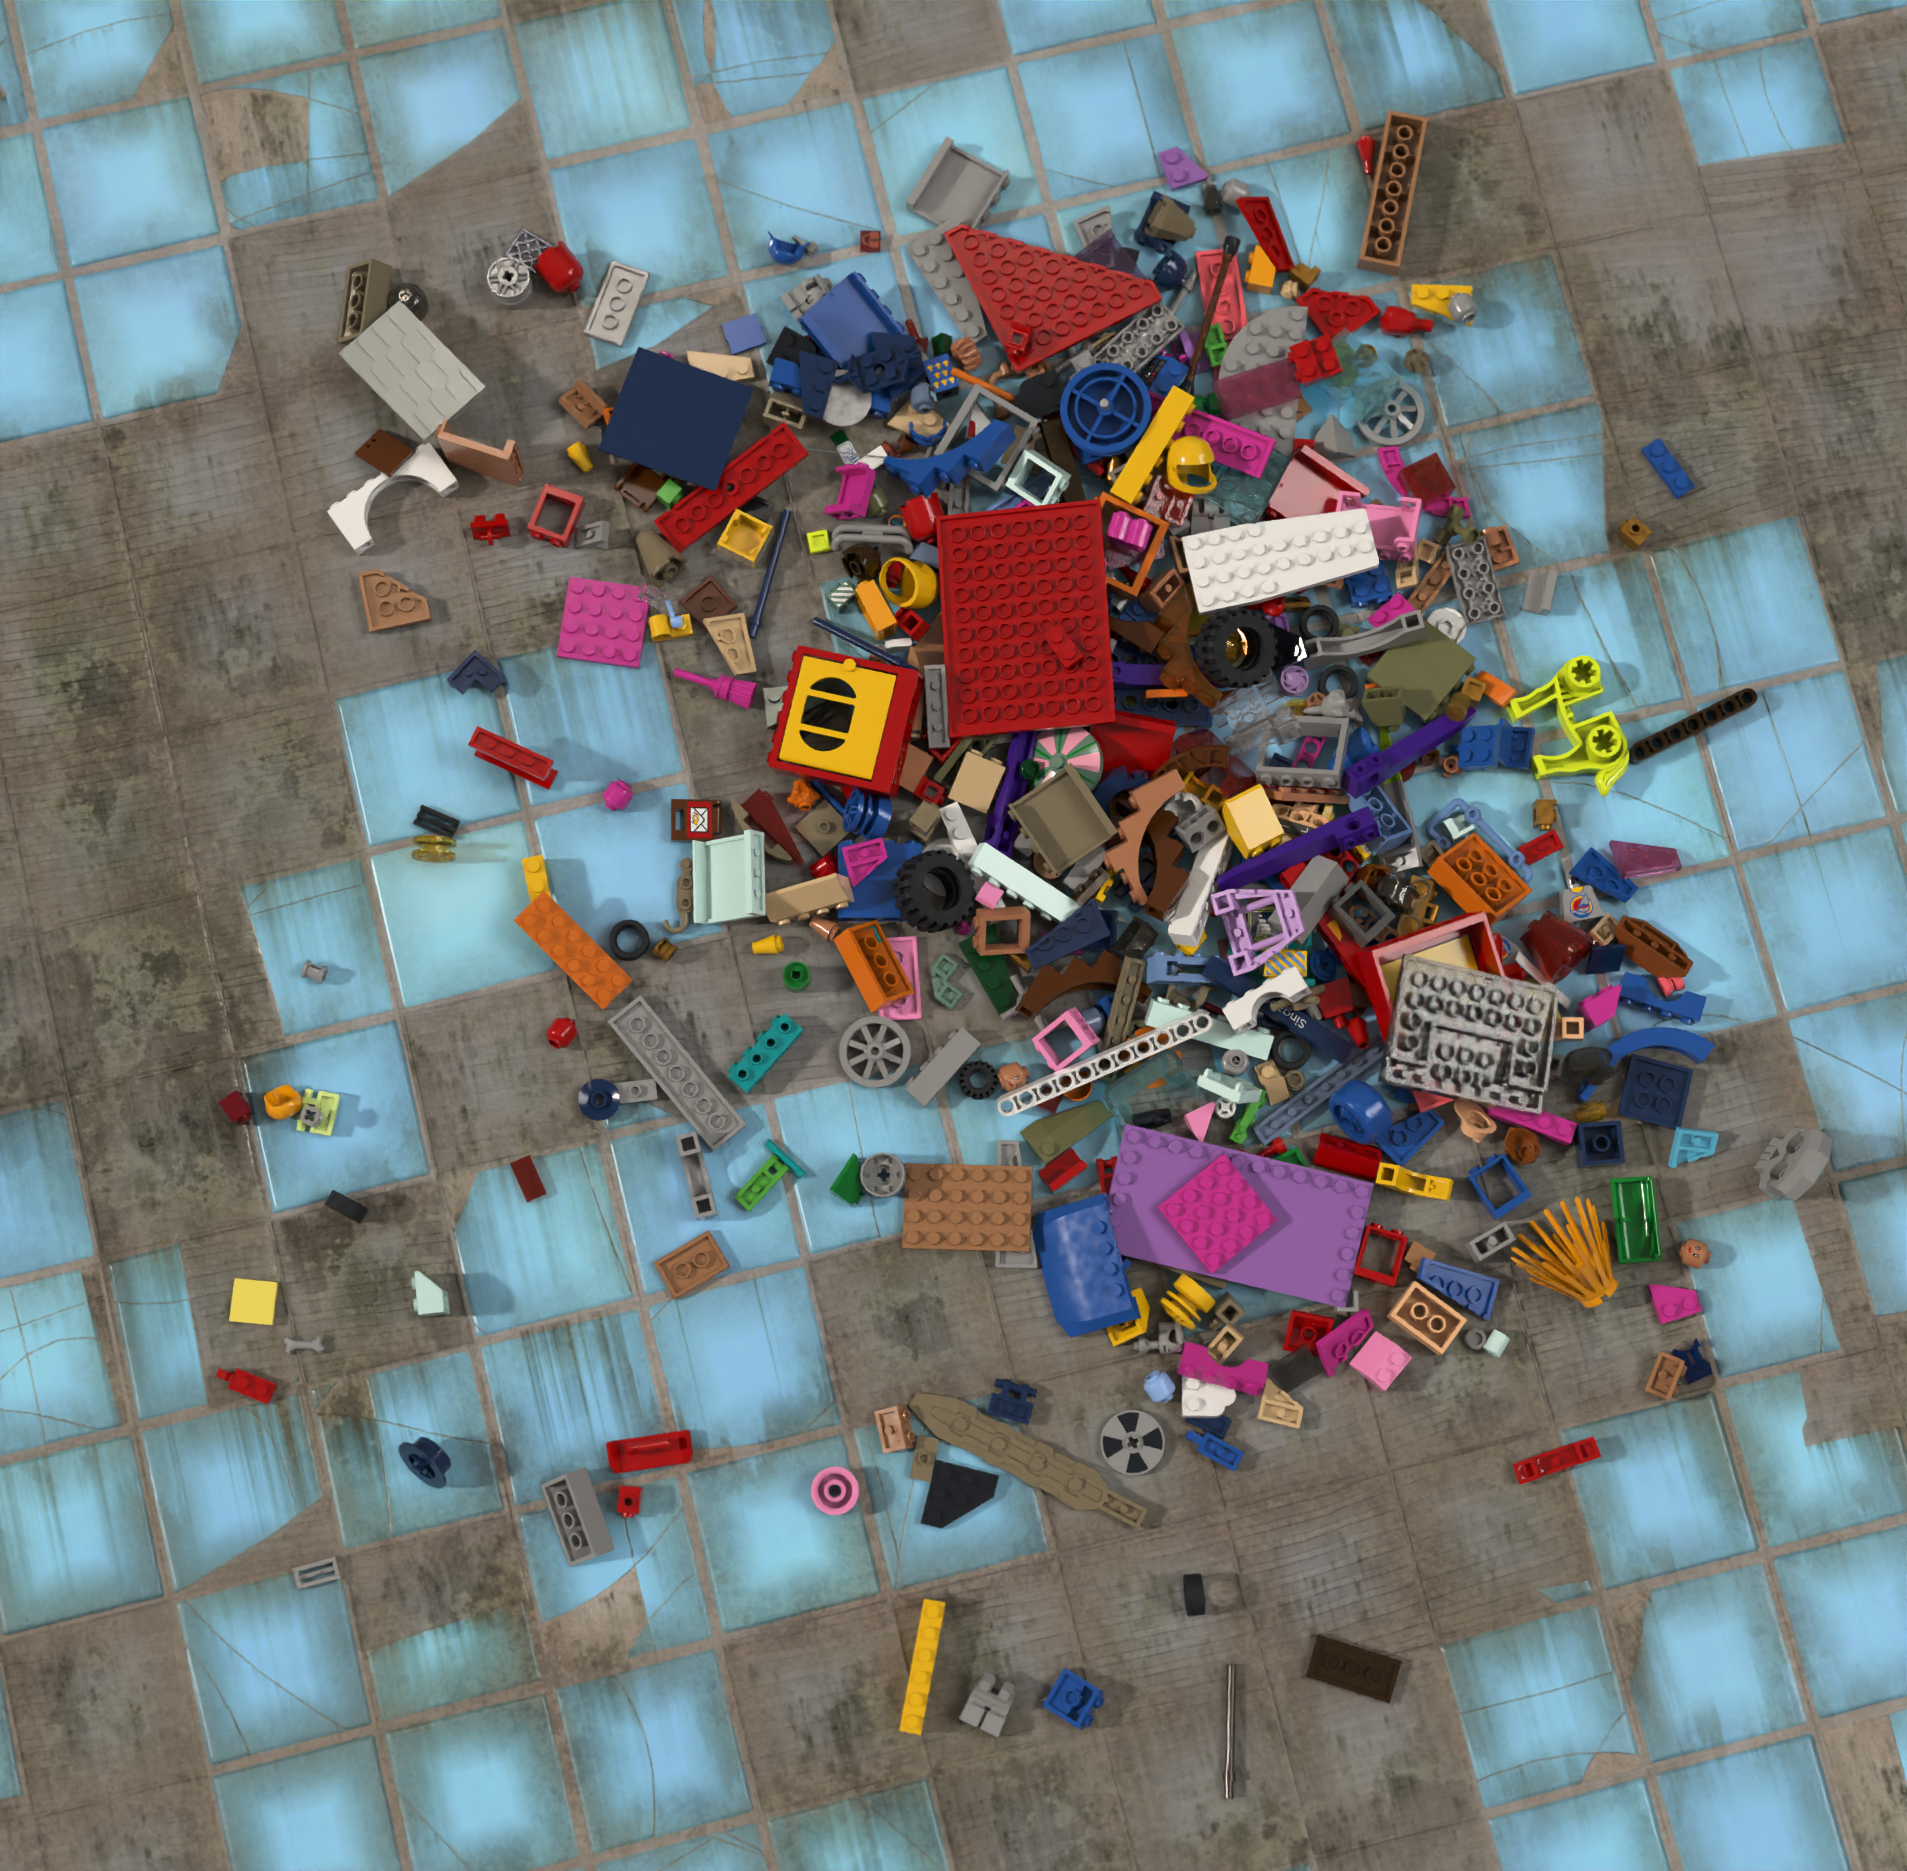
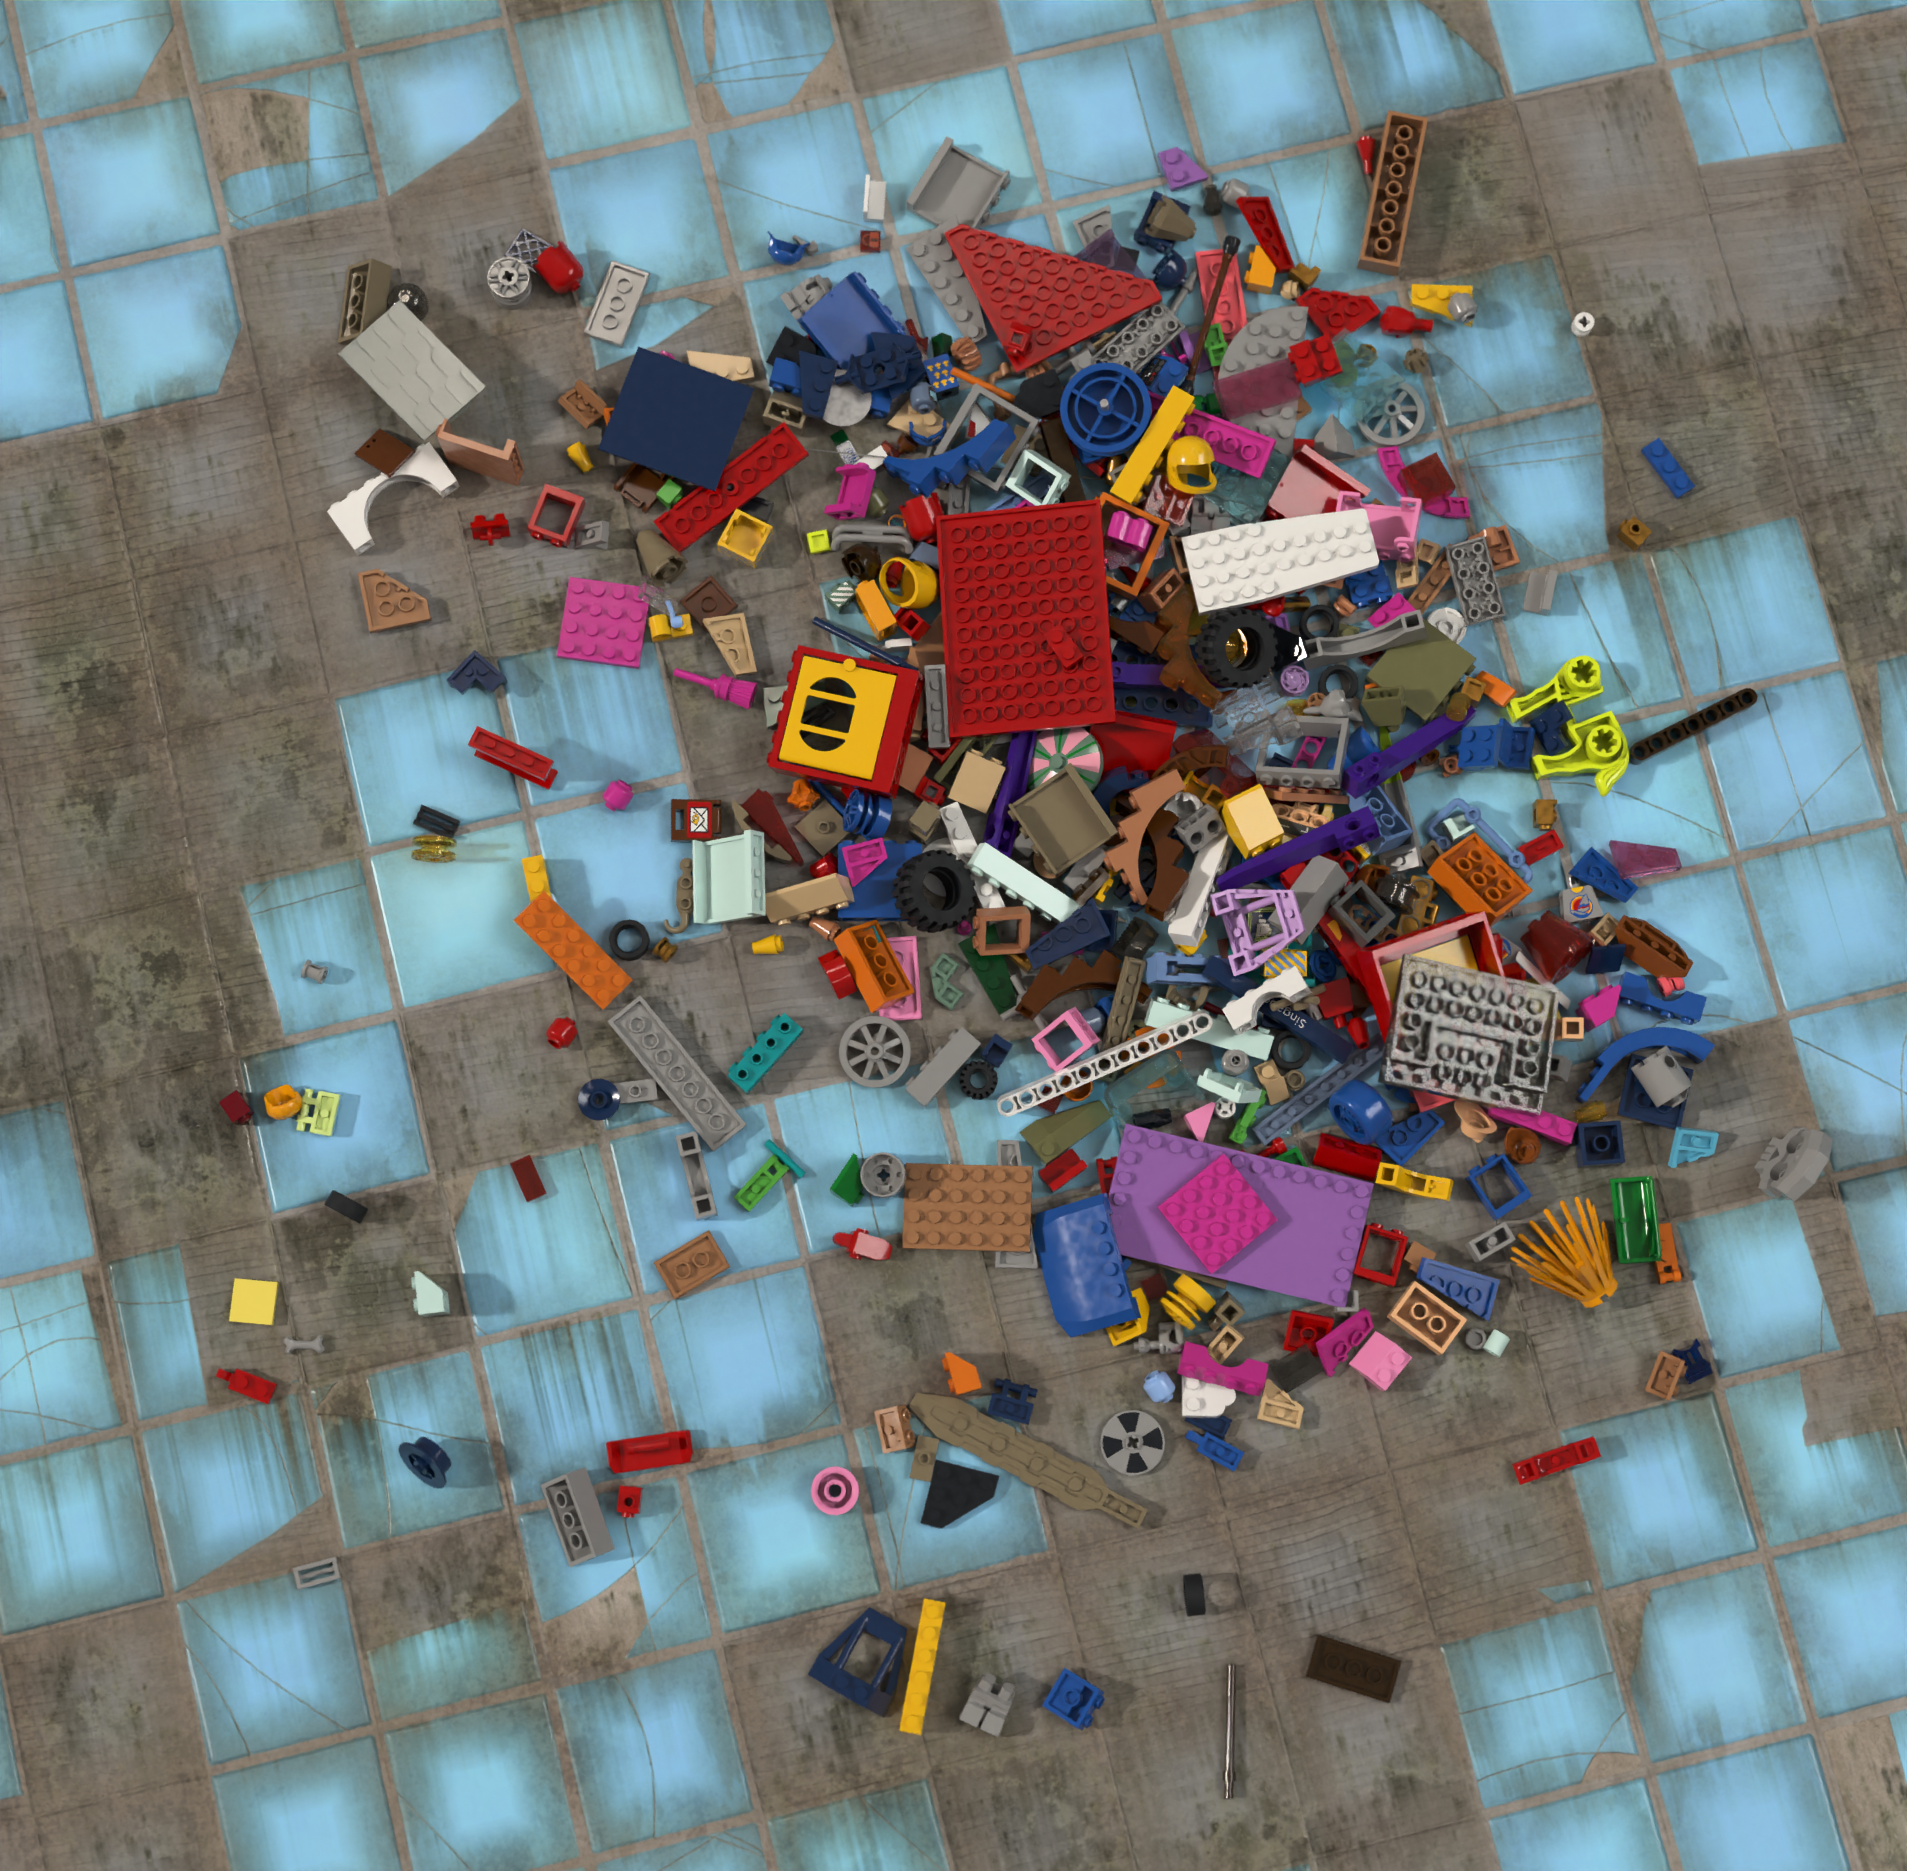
(305, 1114): light grey bush -> none
(743, 334): piece -> none
(756, 621): dark blue bar -> none
(796, 977): green wheel -> none
(837, 974): none -> red brick
(850, 1686): none -> dark blue windscreen
(861, 1245): none -> hinge
(874, 200): none -> white panel
(963, 1375): none -> orange slope
(989, 895): bright pink tile -> none
(996, 1050): none -> dark blue panel
(1012, 1076): nougat head -> none
(1030, 769): dark green plate -> none
(1154, 1287): none -> clear red tile
(1164, 695): orange tile -> none
(1344, 607): none -> nougat plate
(1453, 527): olive bar -> none
(1547, 727): none -> dark blue plate
(1579, 327): none -> white wheel
(1589, 1065): clear smoke wheel -> none
(1663, 1078): none -> light grey cylinder
(1668, 1256): none -> orange plate
(1673, 1302): dark pink wing -> none
(1694, 1253): nougat head -> none

